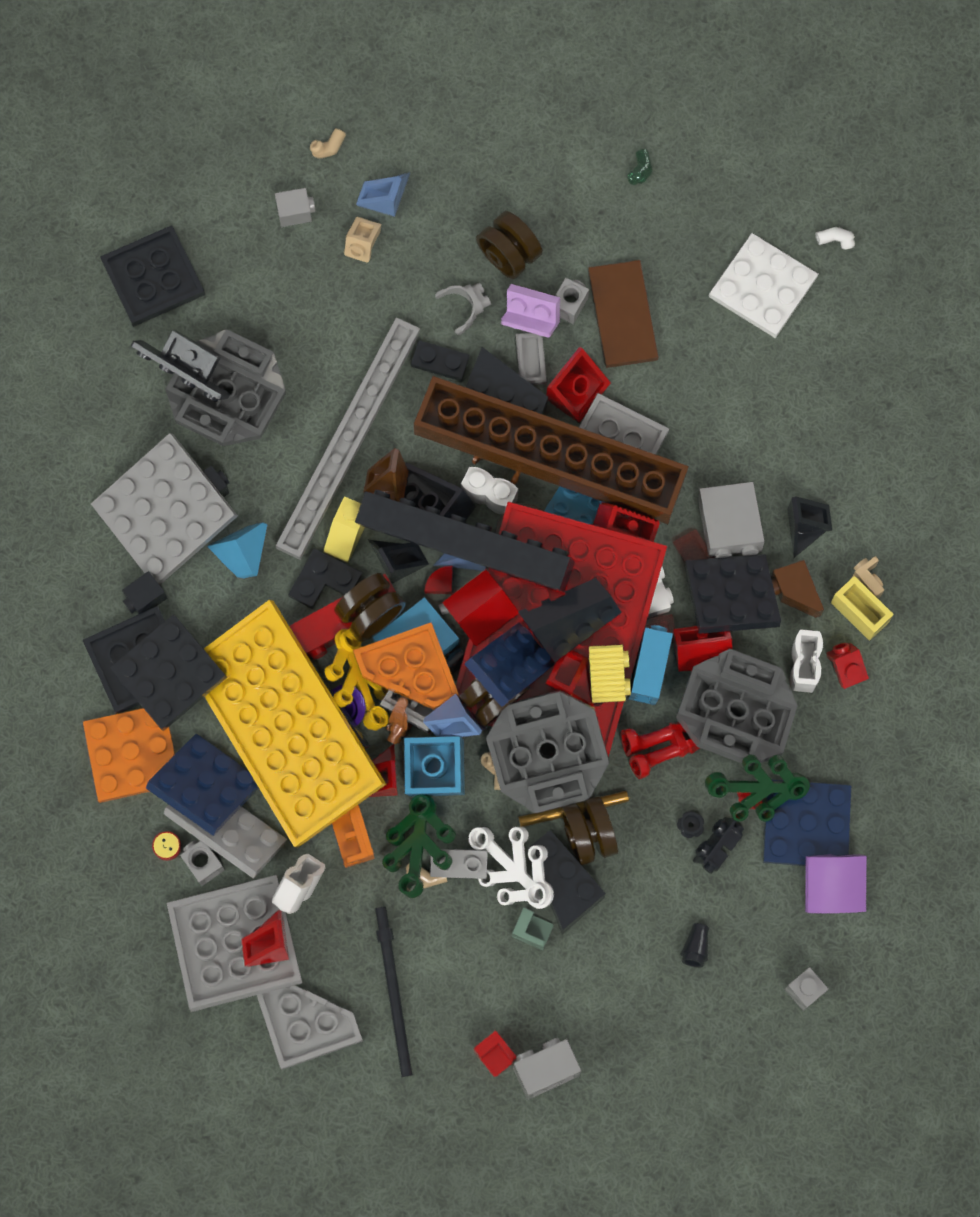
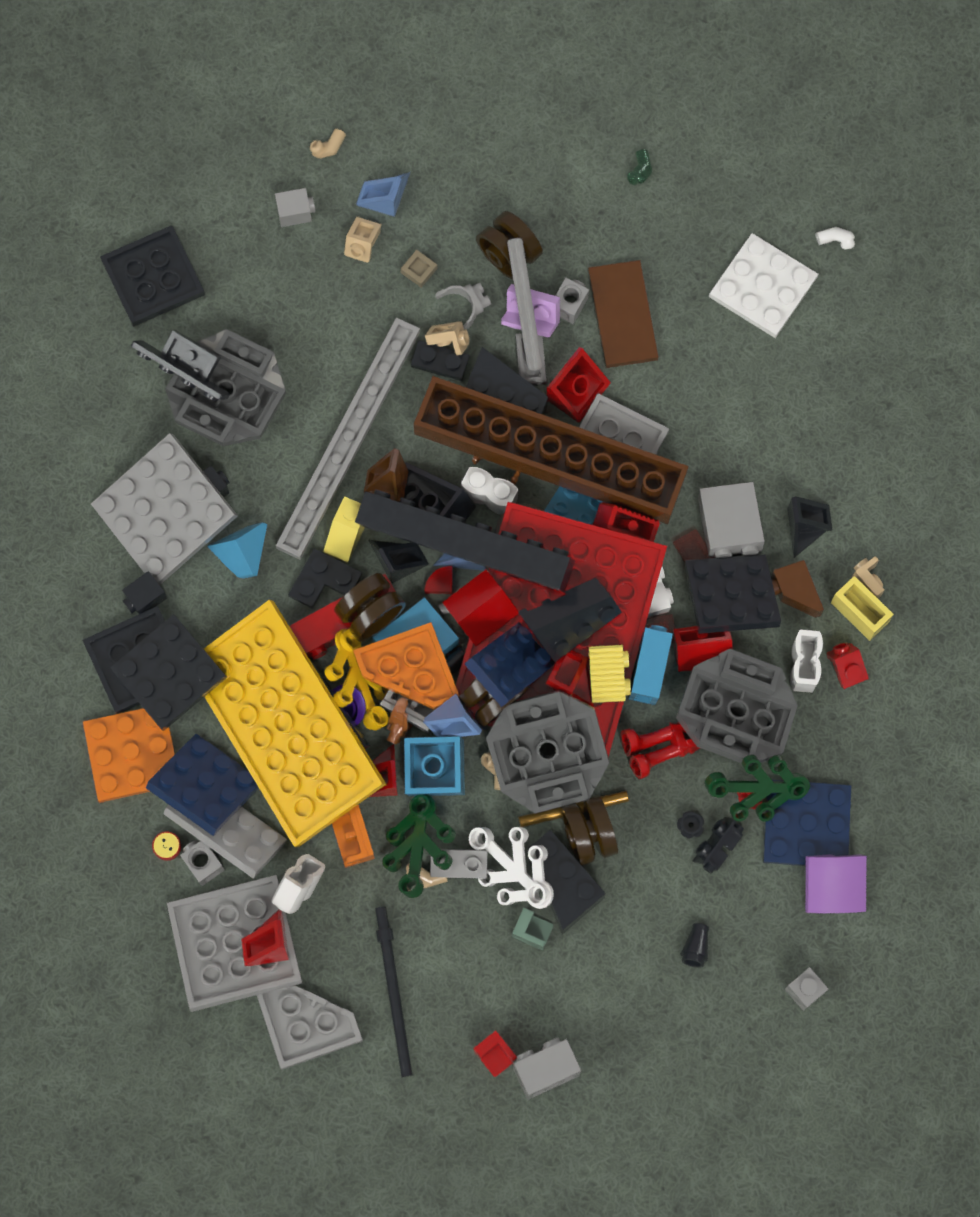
(419, 268): none -> dark tan plate
(446, 334): none -> tan bracket
(525, 304): none -> light grey axle

